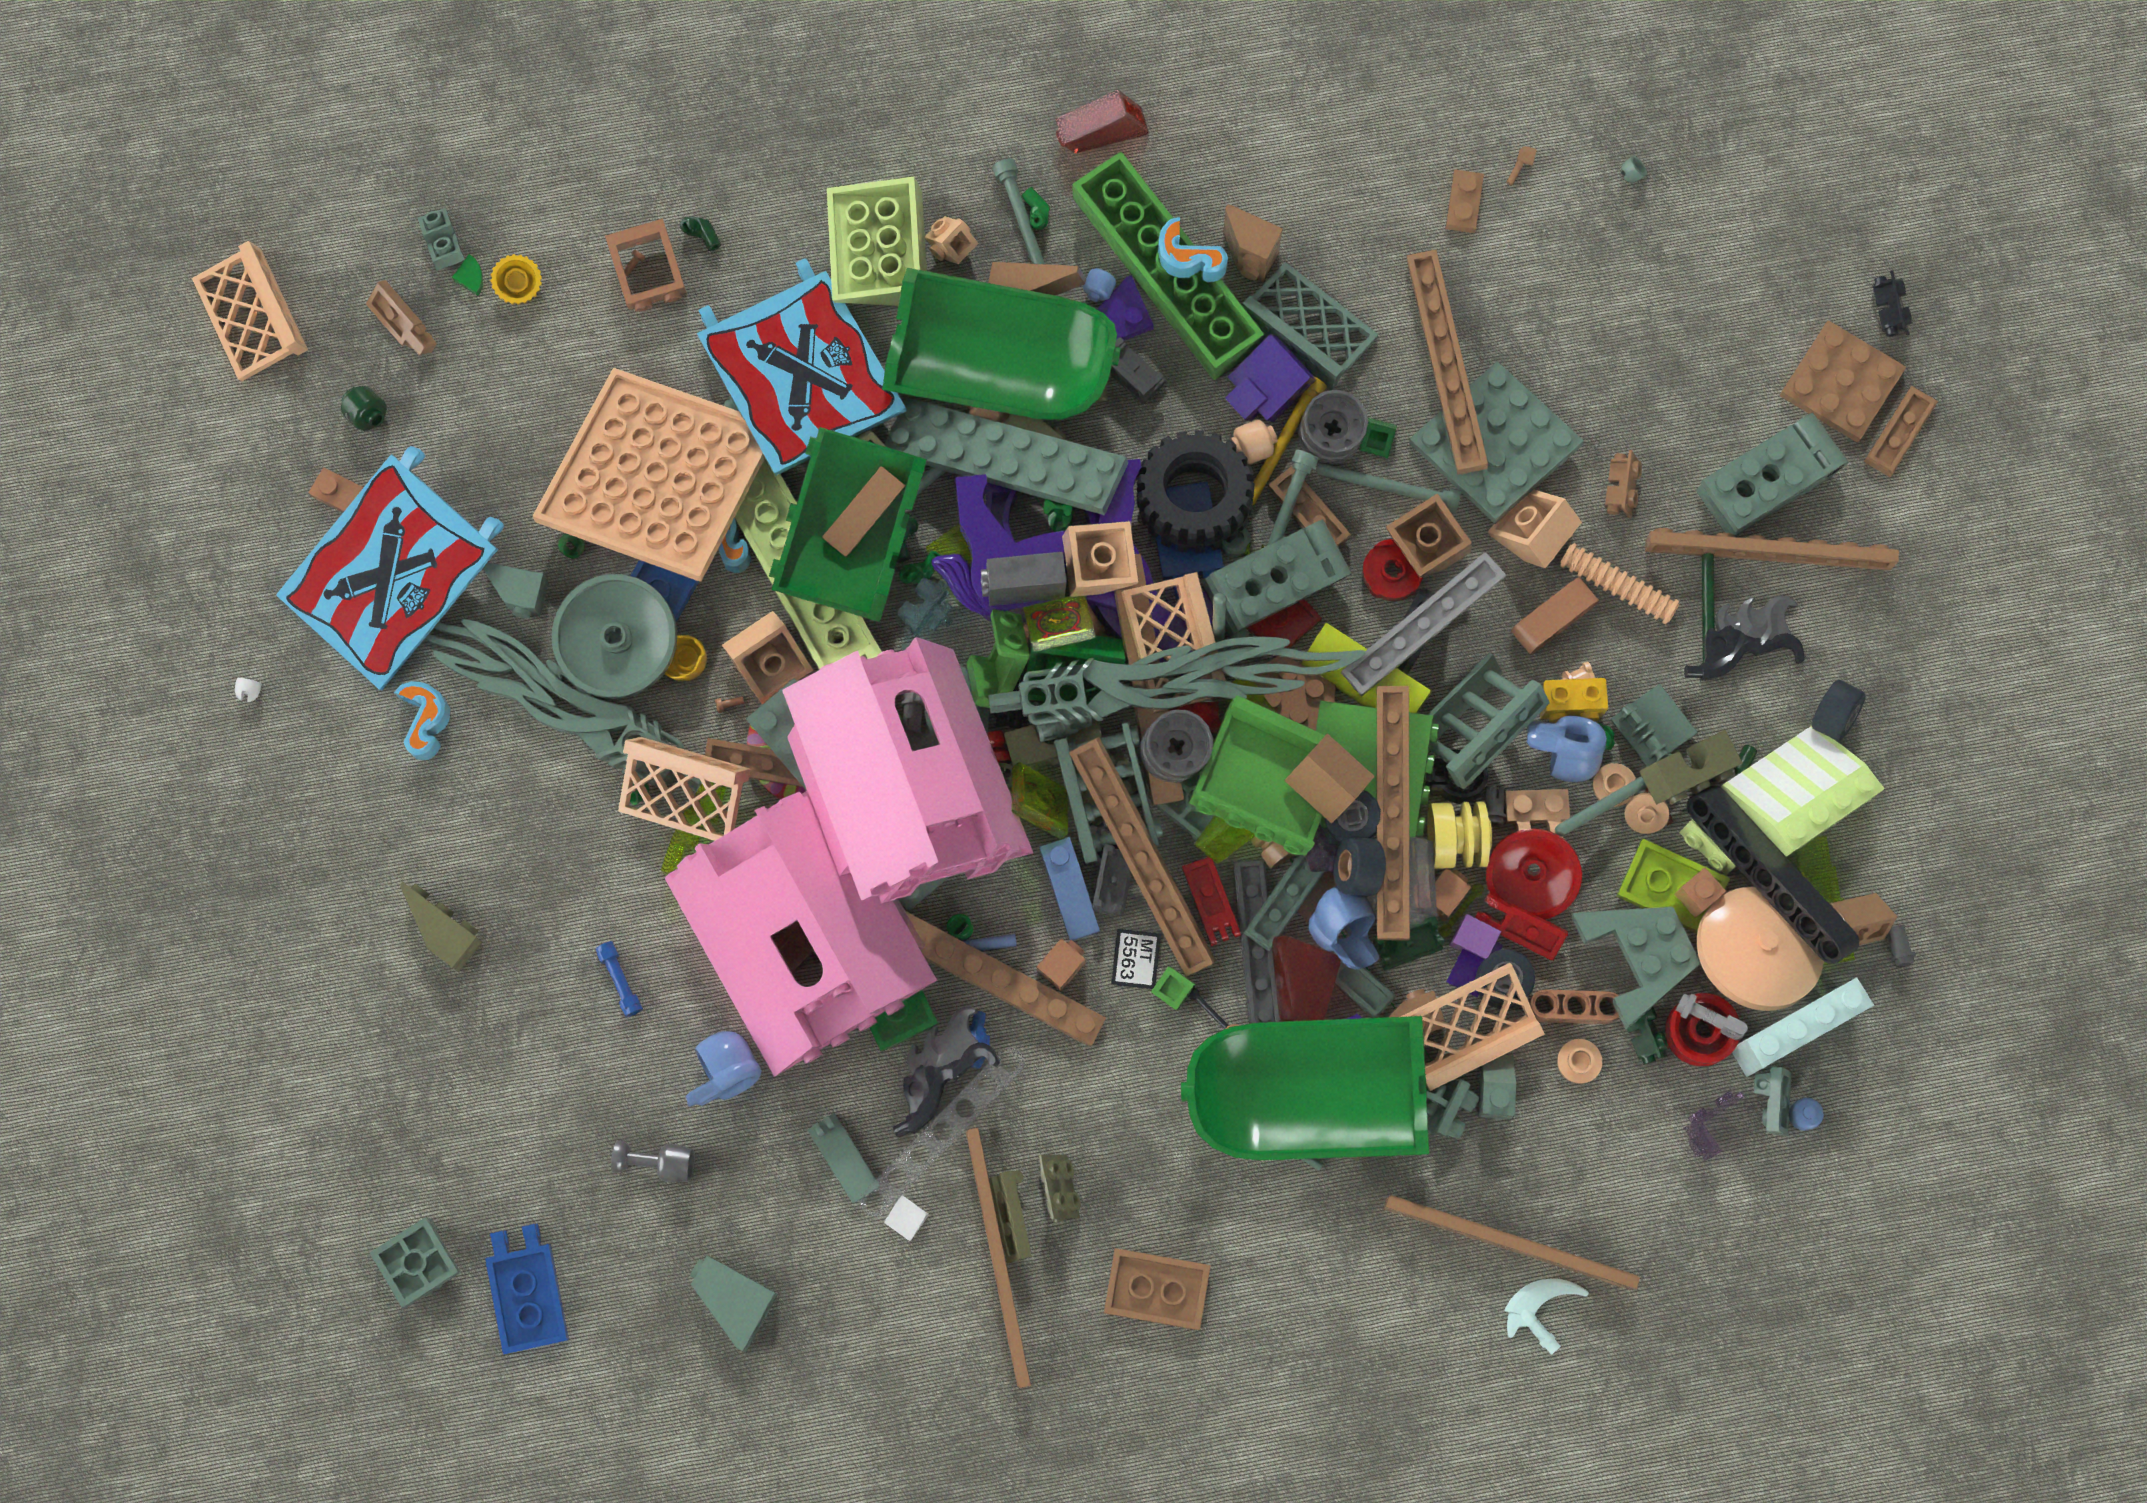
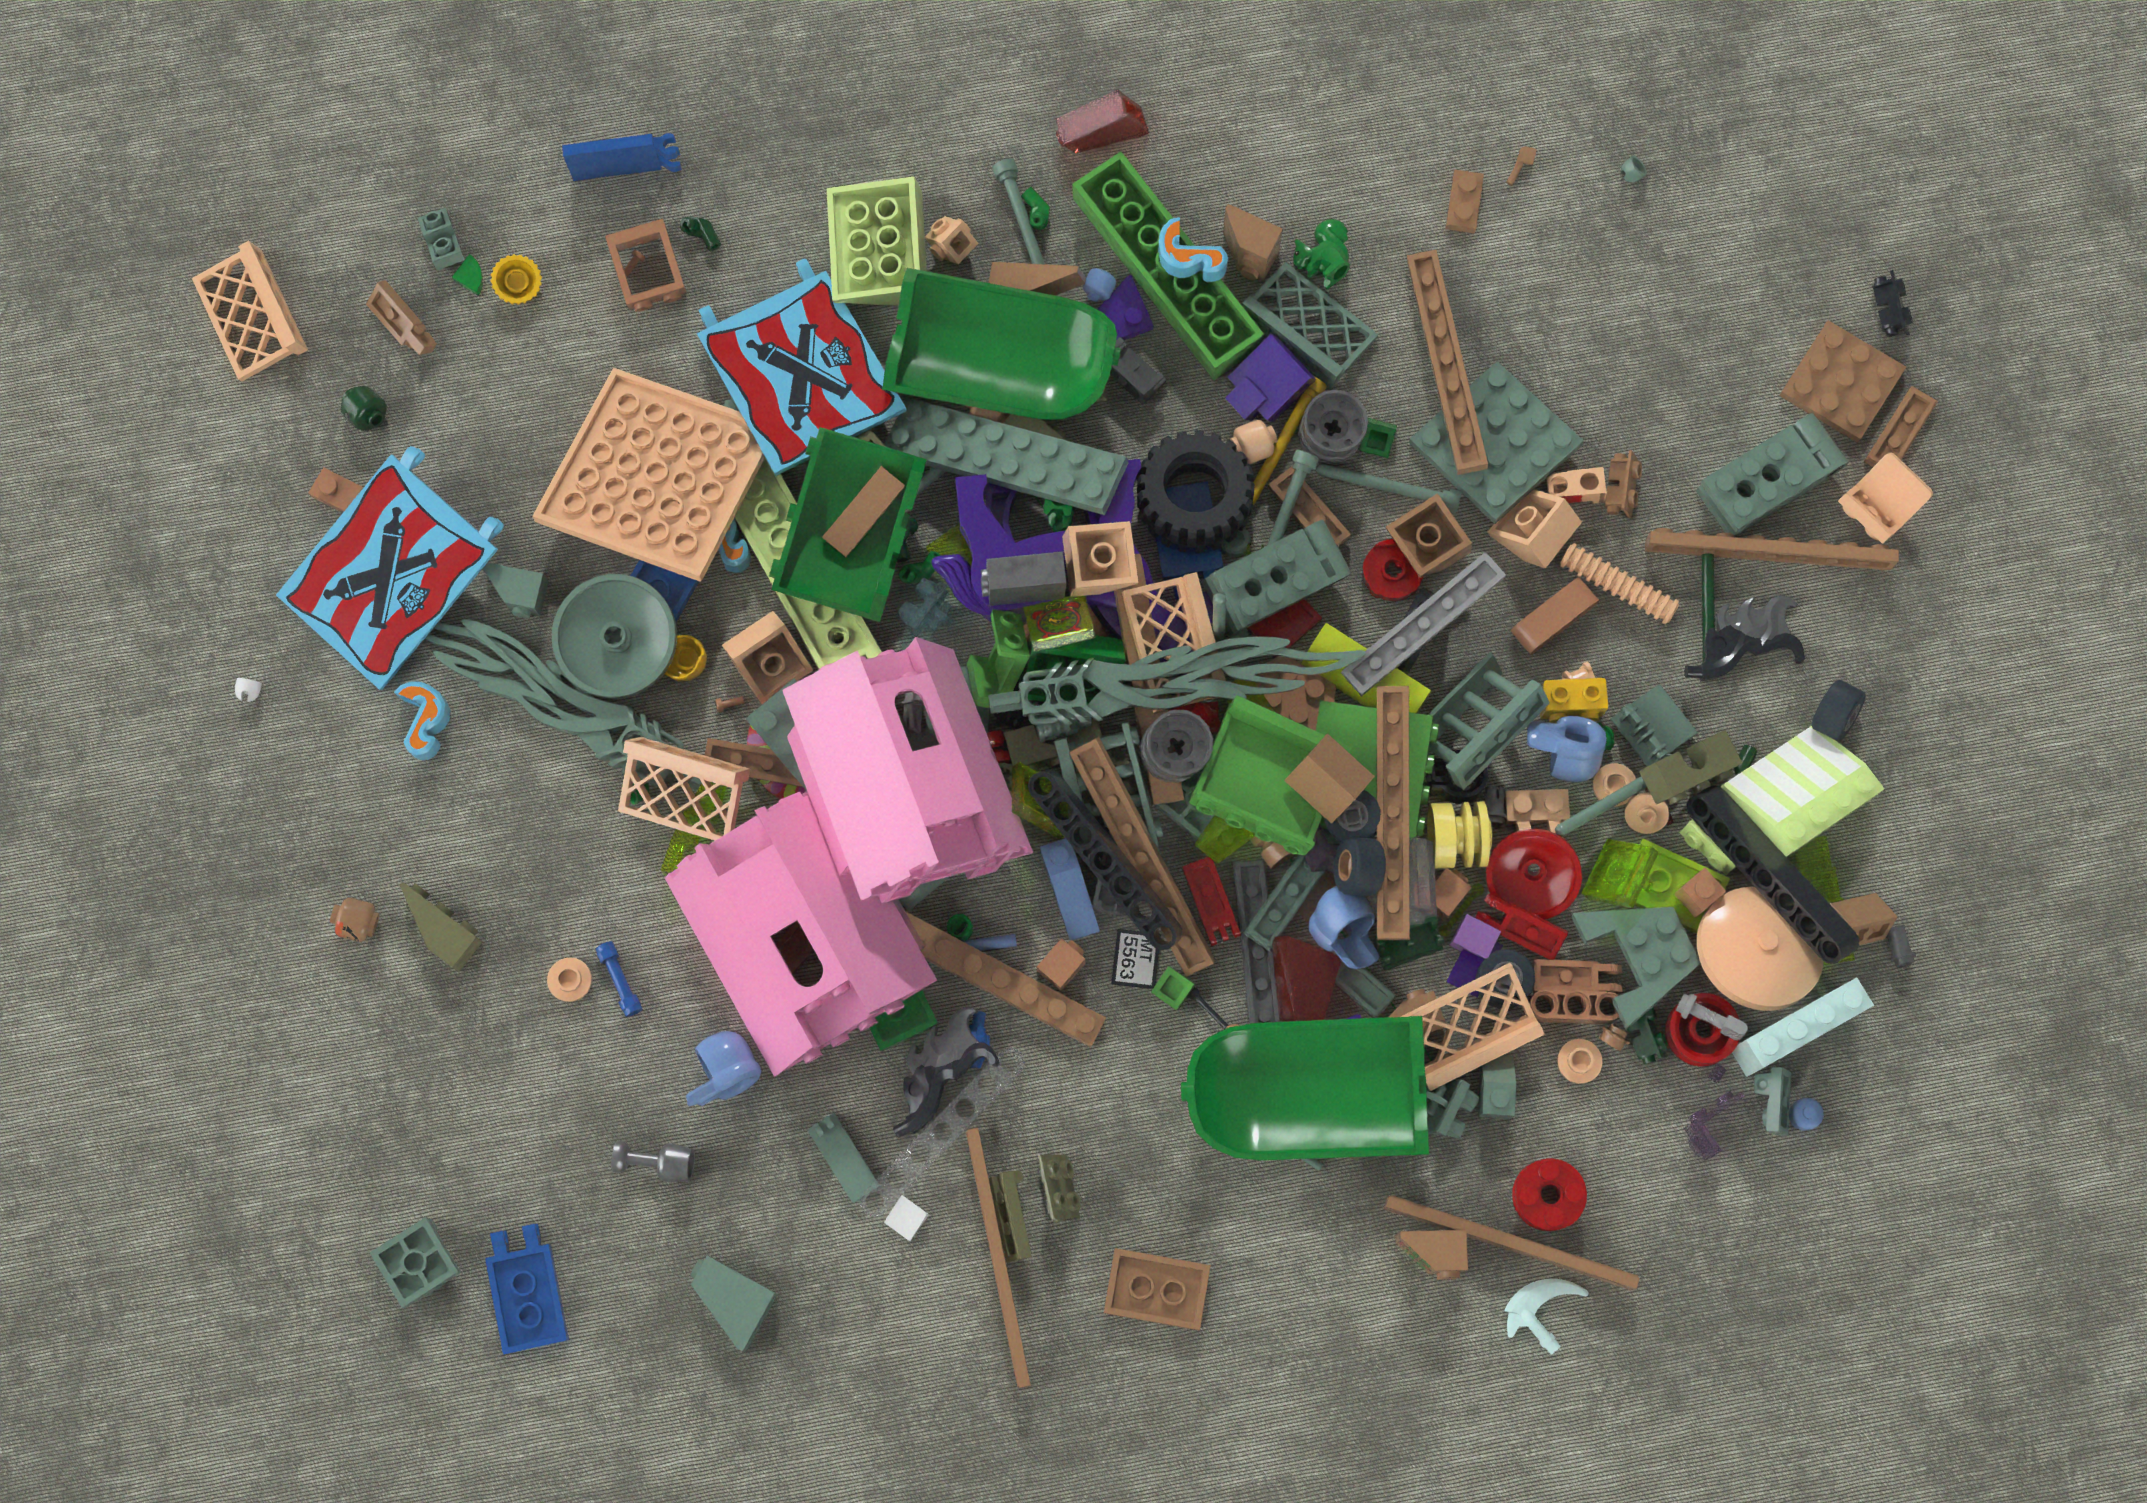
(354, 919): none -> medium nougat head
(569, 979): none -> light nougat piece
(579, 546): green hinge -> none
(621, 156): none -> blue tile
(1120, 864): none -> black beam
(1329, 256): none -> green animal
(1436, 1251): none -> medium nougat slope
(1569, 1188): none -> red wheel
(1574, 975): none -> nougat hinge
(1579, 485): none -> light nougat leg
(1614, 1037): none -> medium nougat plate
(1620, 873): none -> clear neon green hinge
(1717, 1073): none -> clear purple piece
(1886, 498): none -> light nougat bracket

